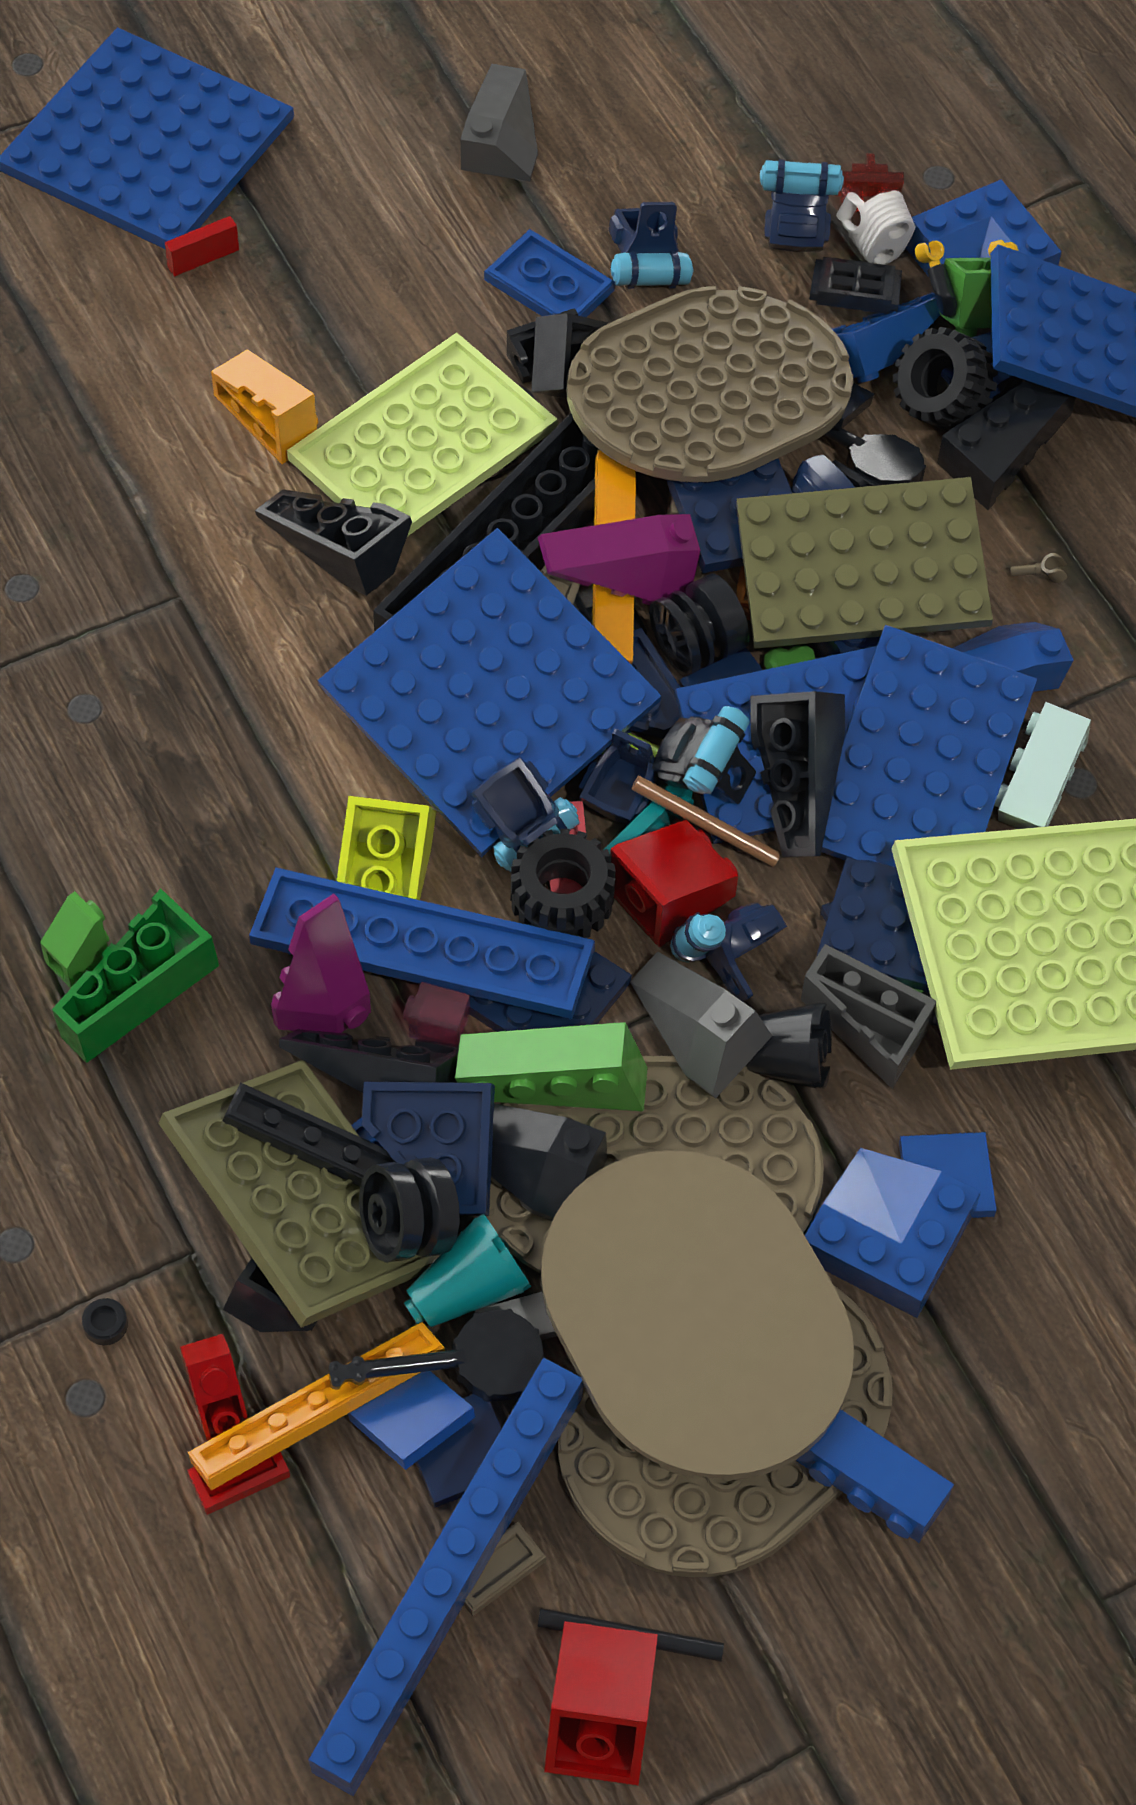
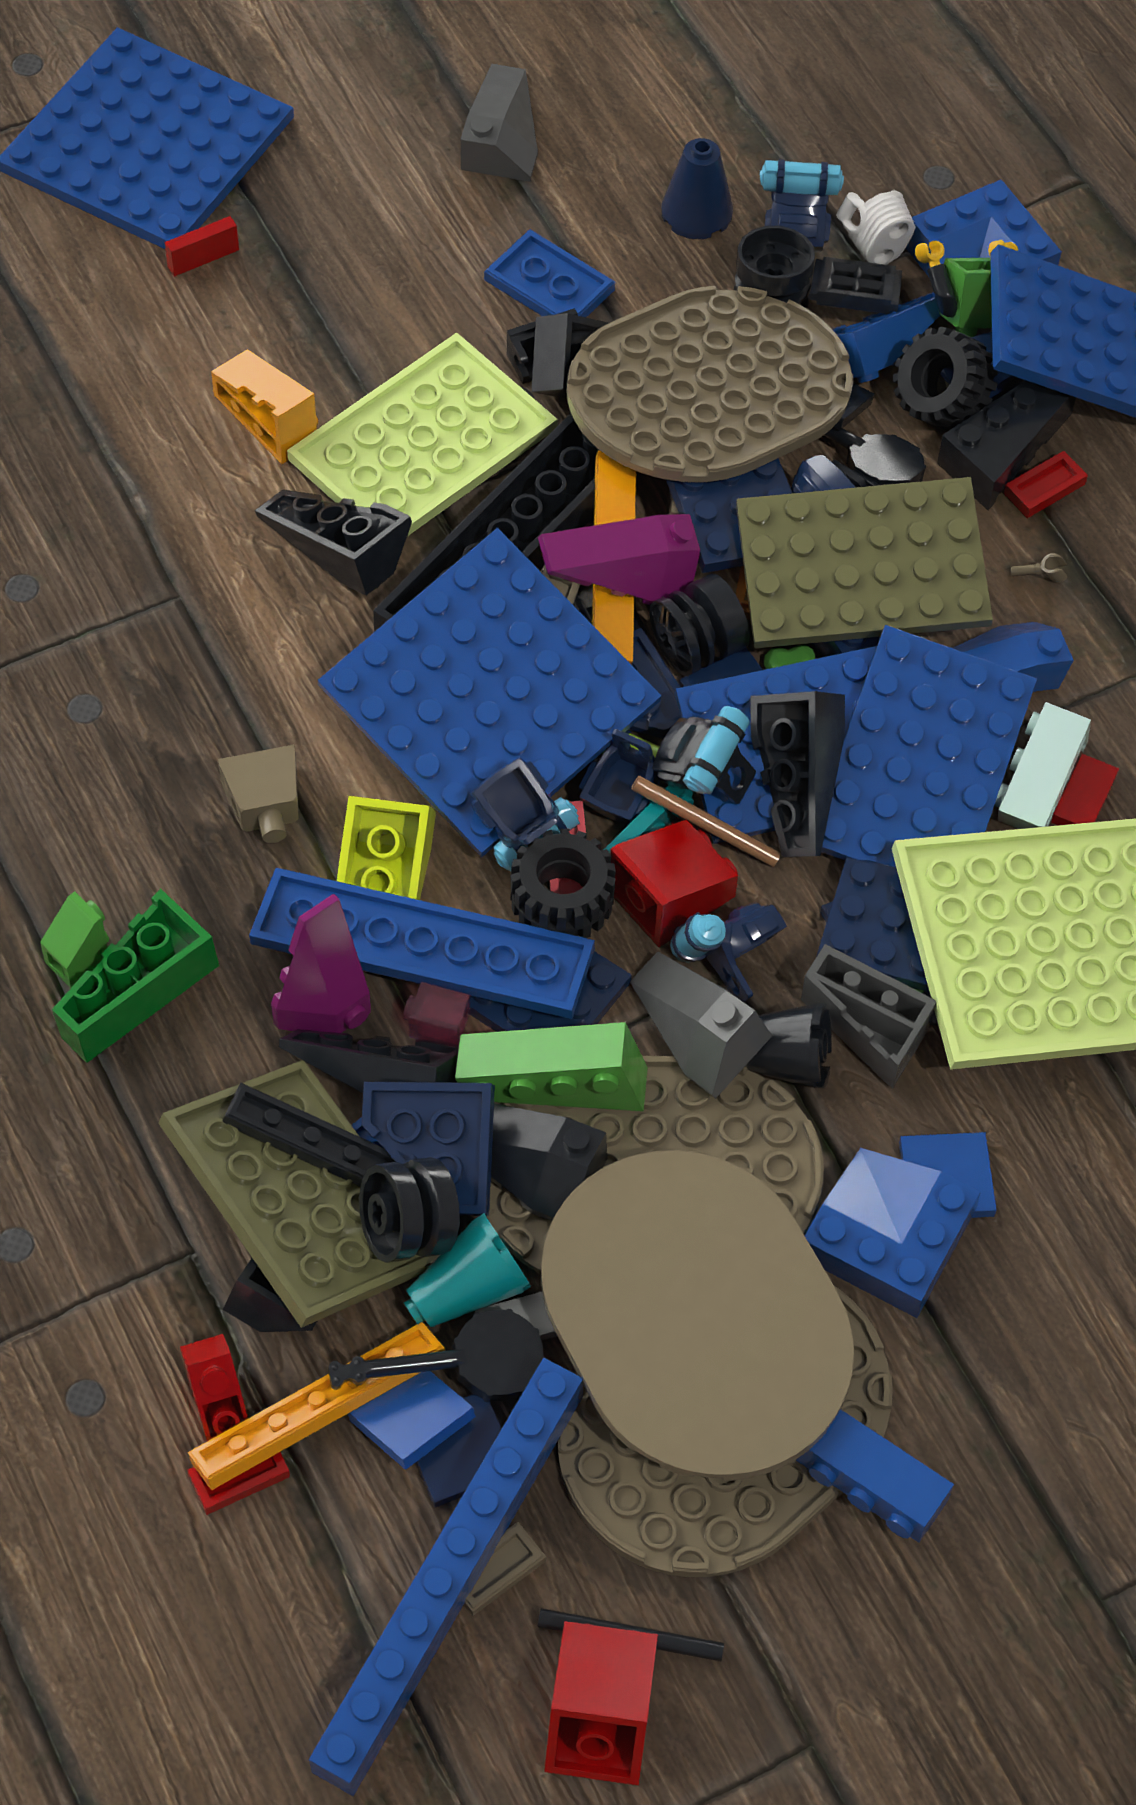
(104, 1321): black tile -> none
(262, 790): none -> dark tan torso
(648, 247): dark blue piece -> none
(698, 192): none -> dark blue cone
(776, 262): none -> black wheel
(870, 179): clear red hips -> none
(1045, 484): none -> red tile
(1085, 792): none -> red tile

